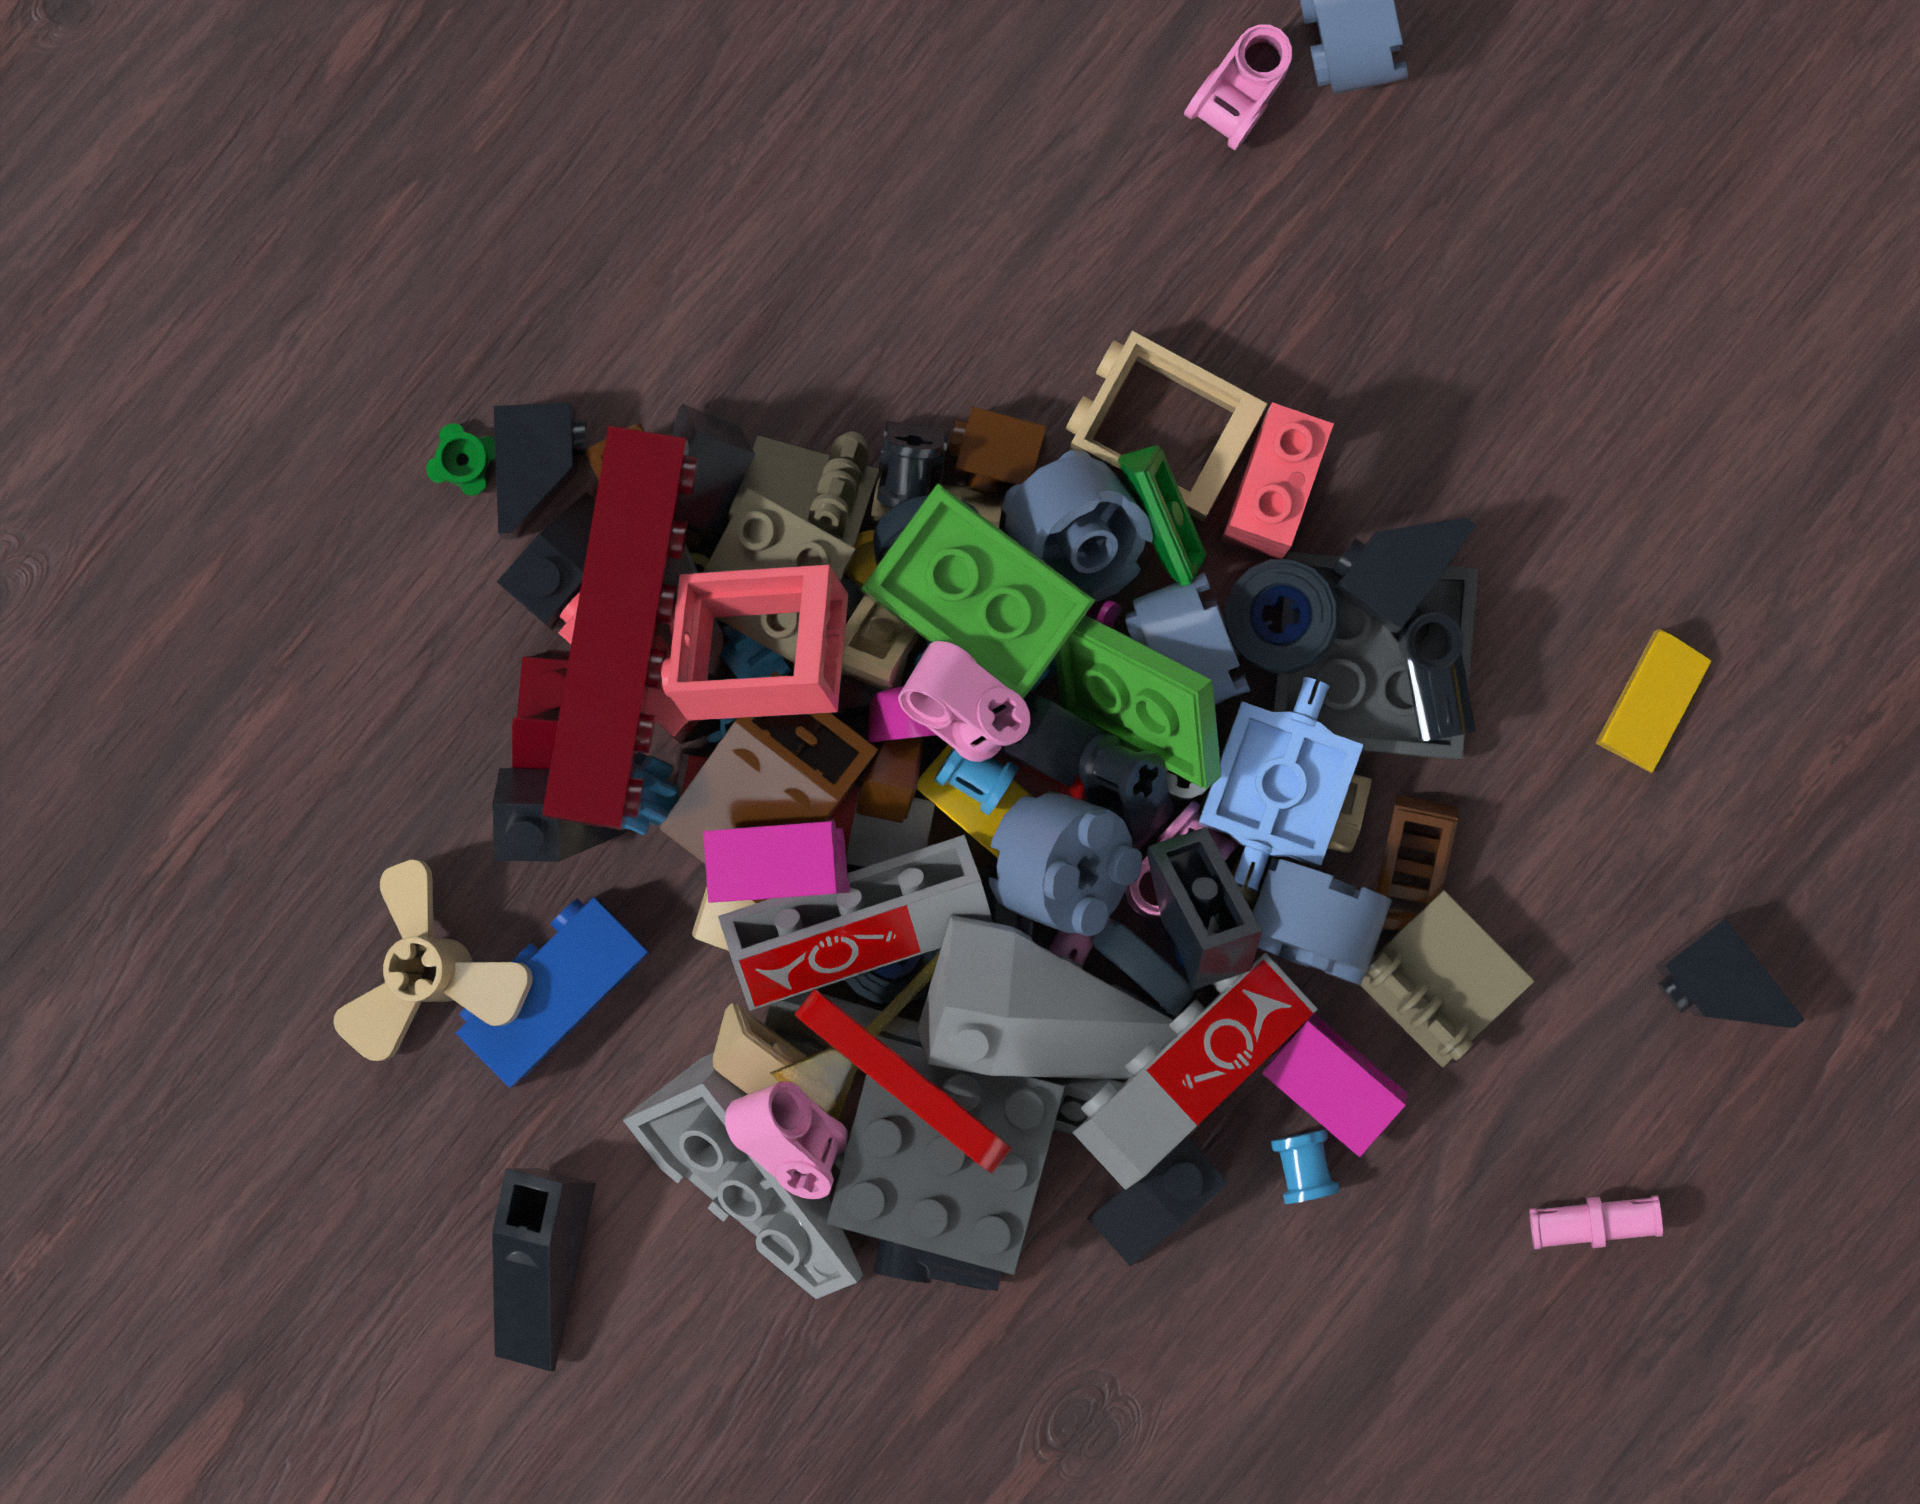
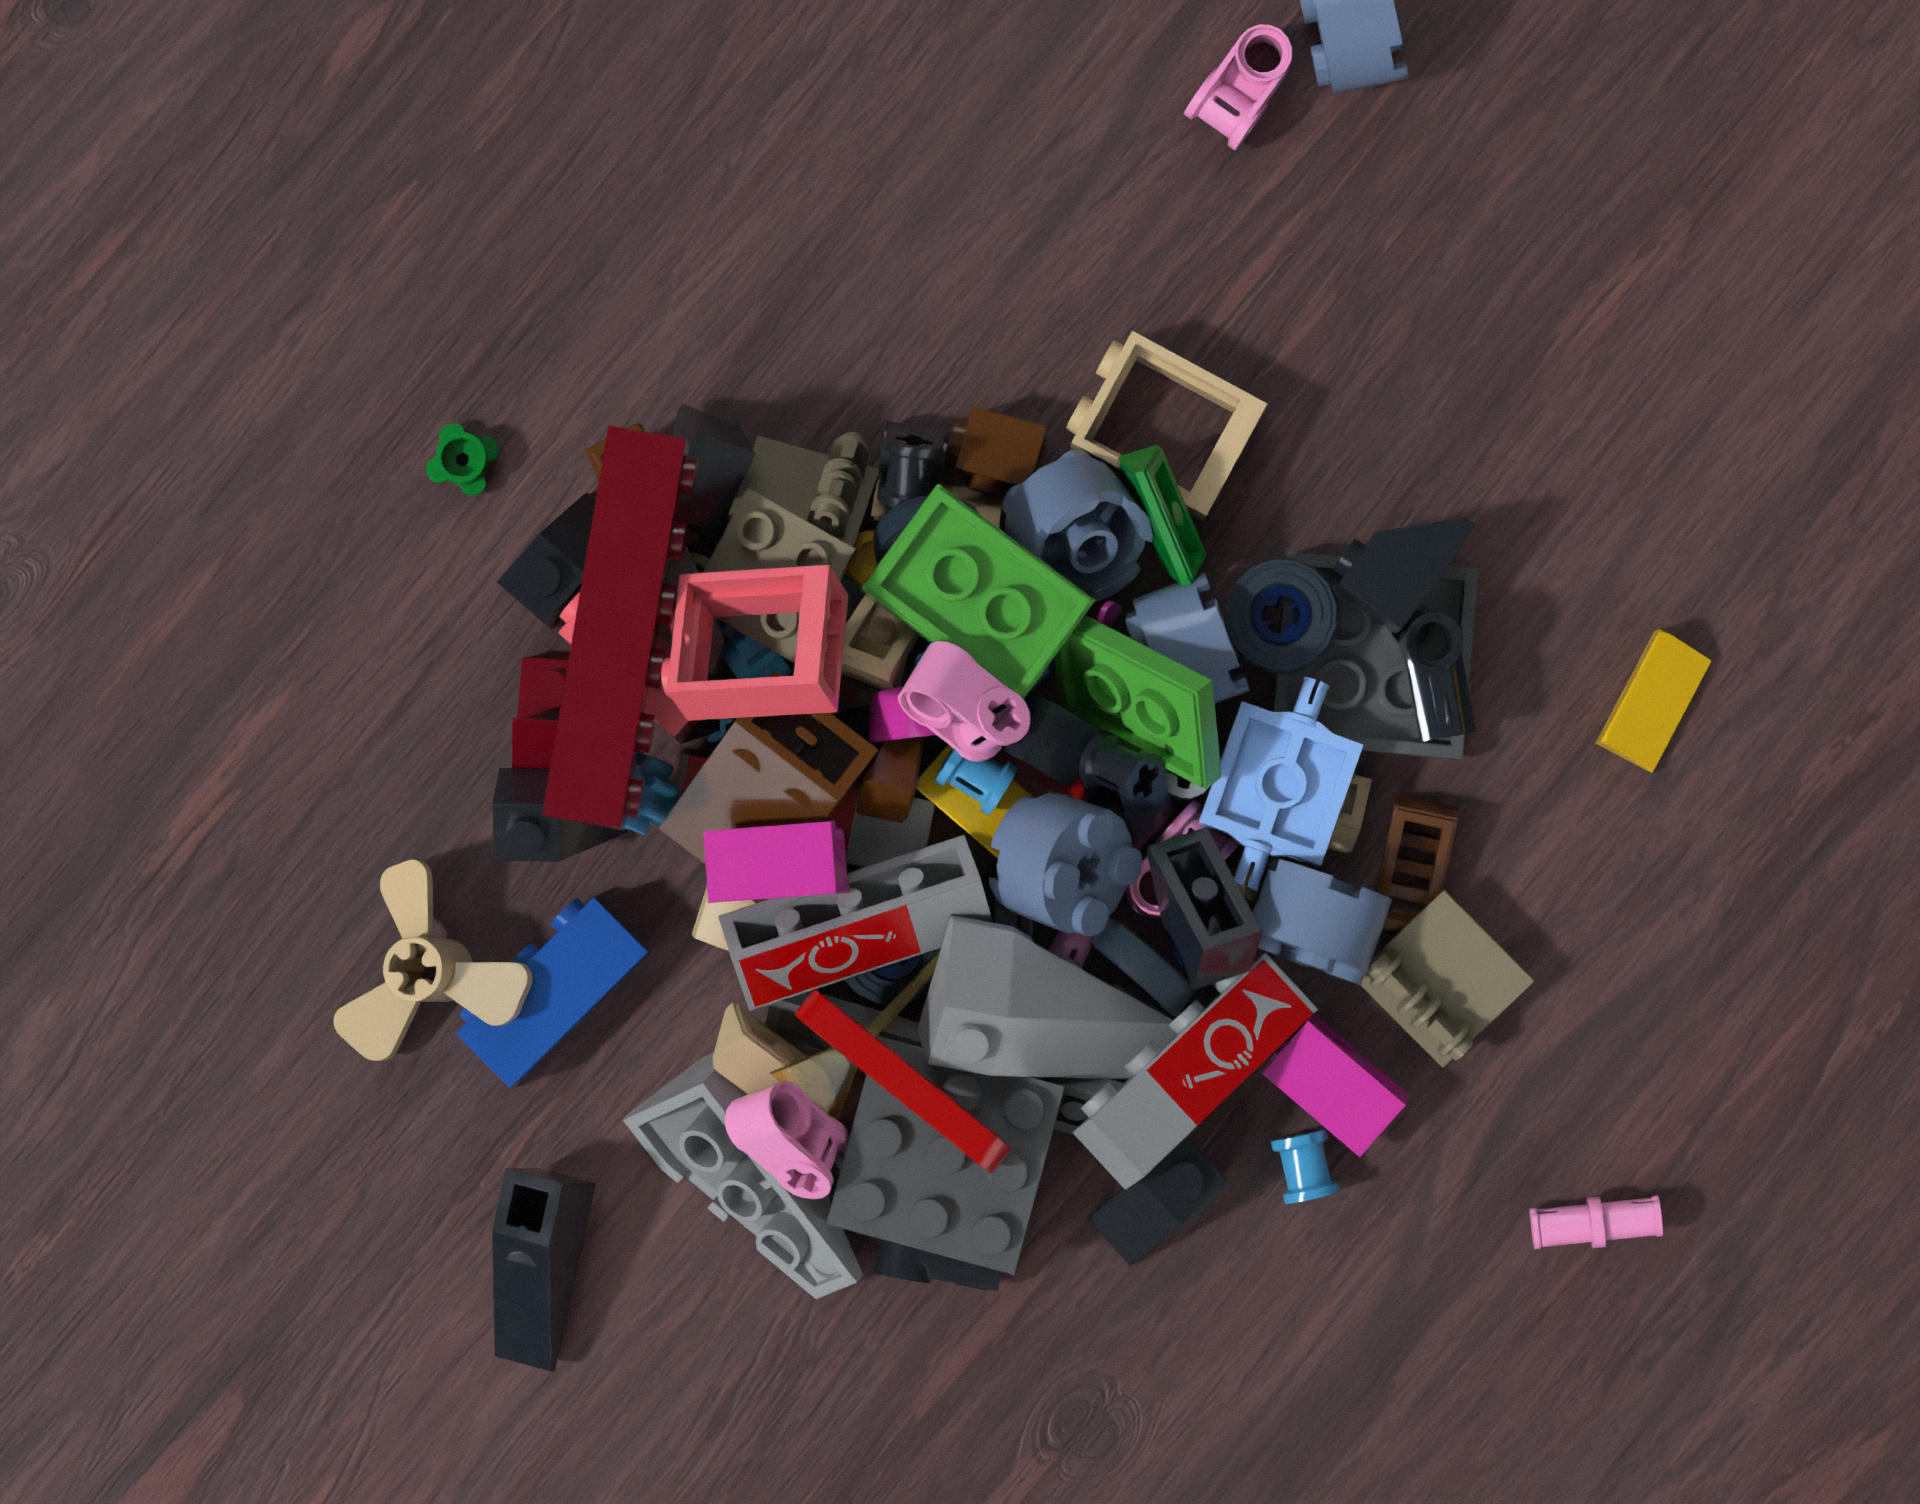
(534, 459): black slope -> none
(1277, 481): coral window -> none
(1724, 980): black slope -> none

